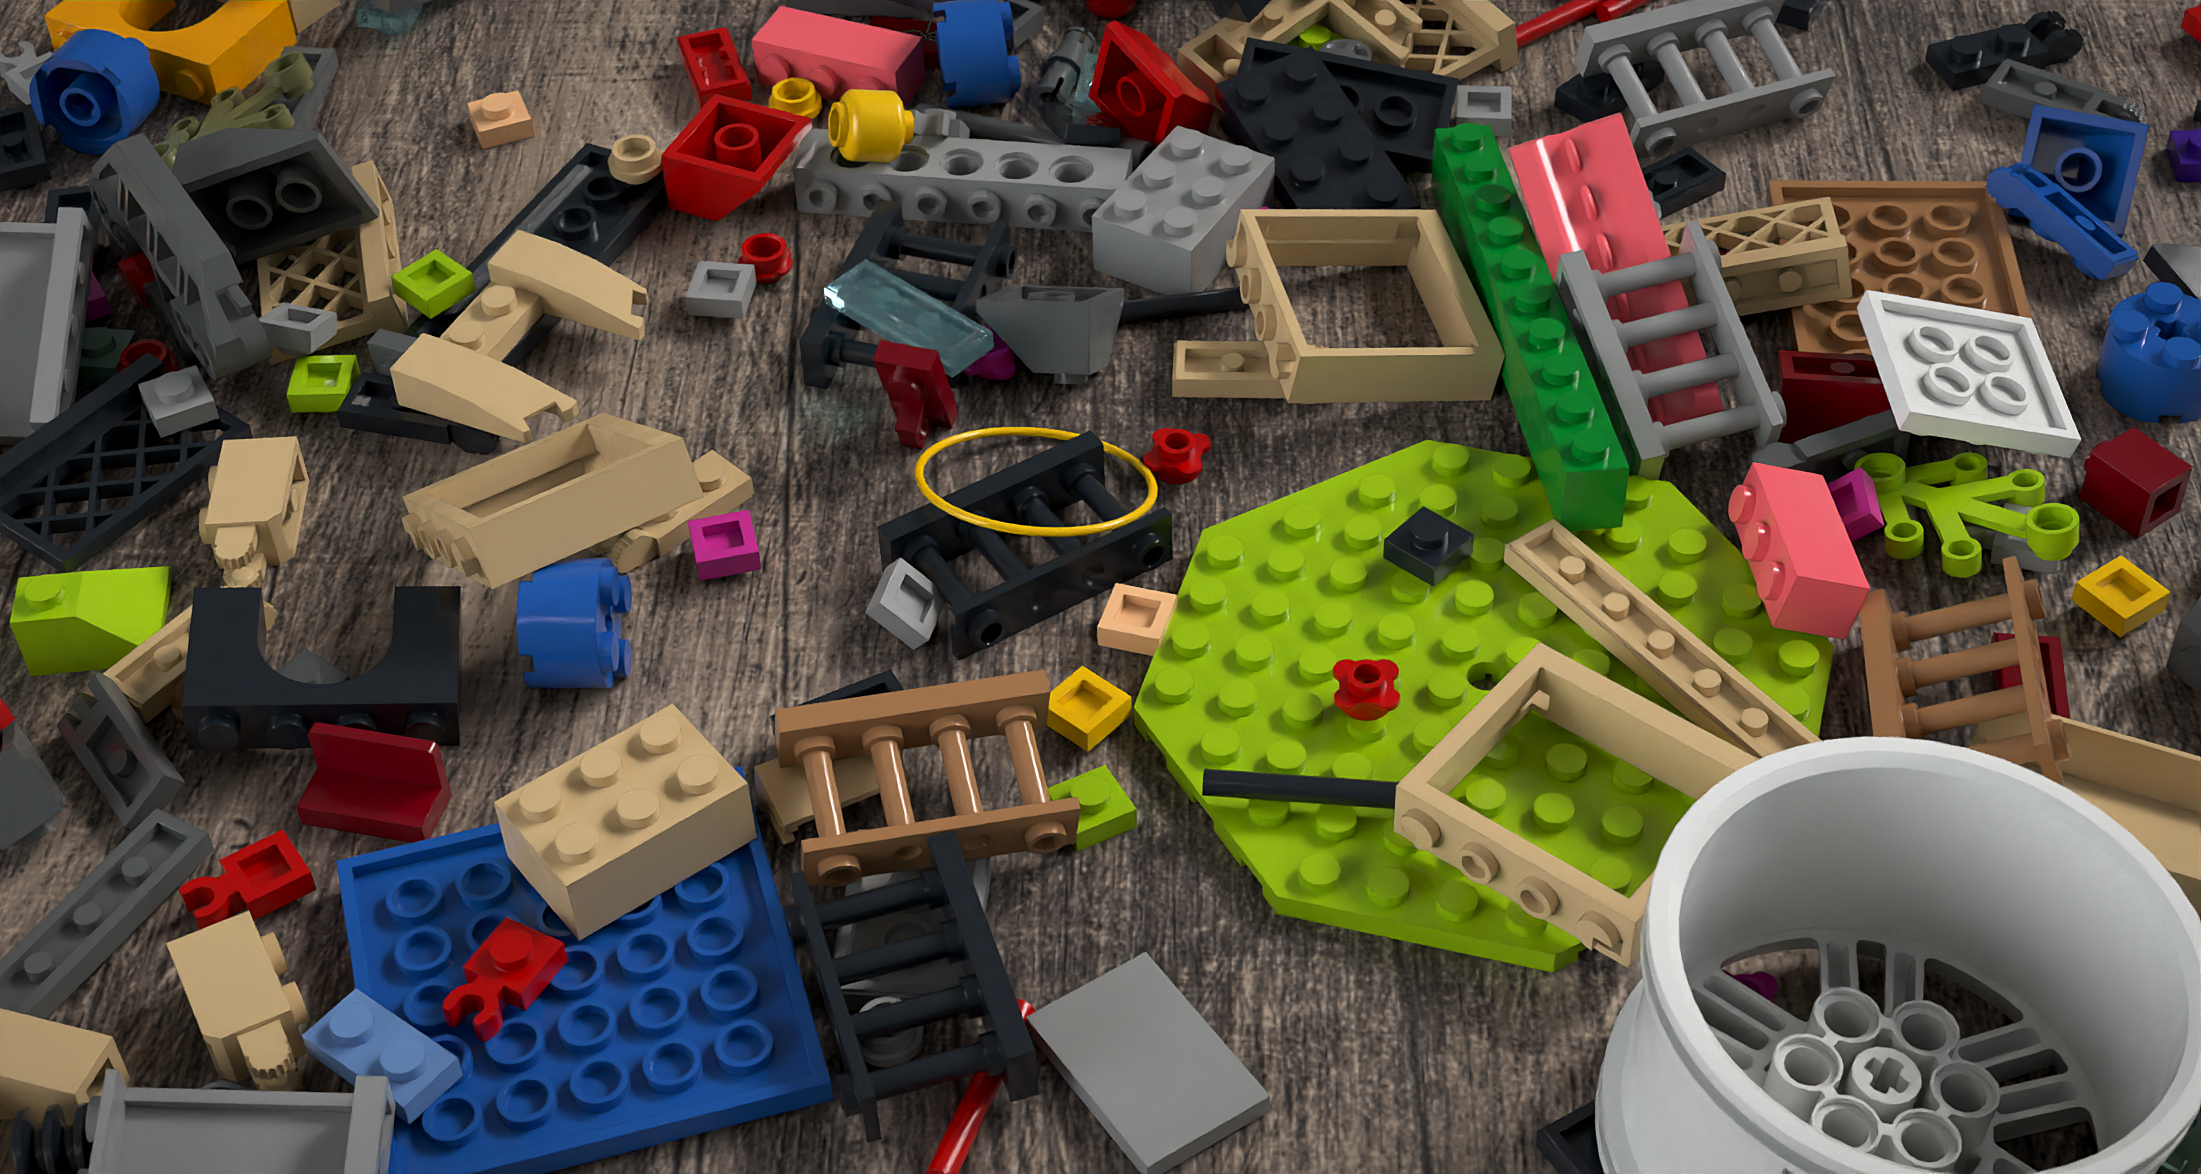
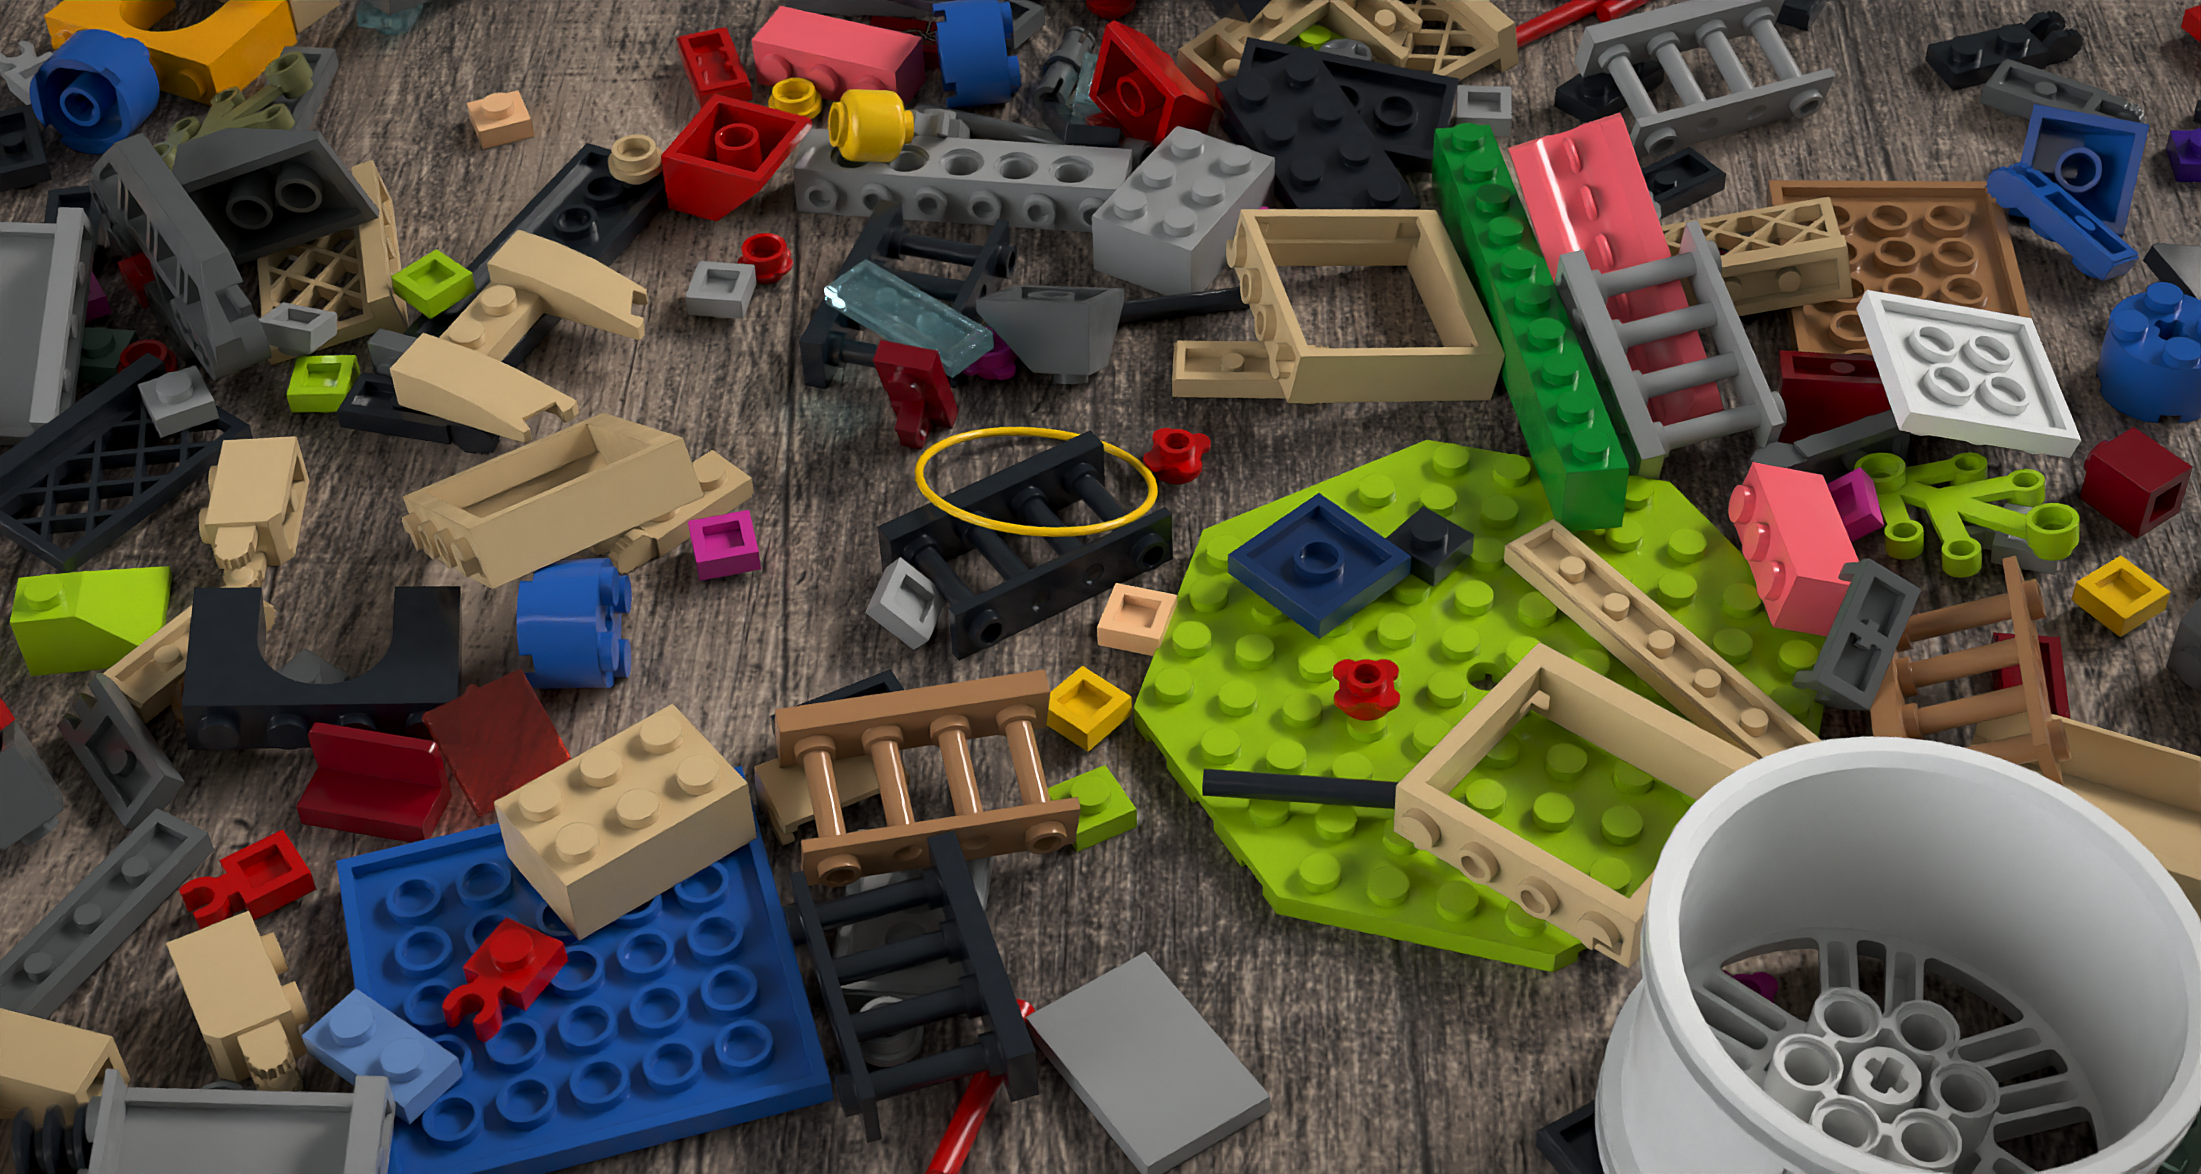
(496, 739): none -> clear red piece
(1319, 565): none -> dark blue plate
(1861, 637): none -> dark grey hinge

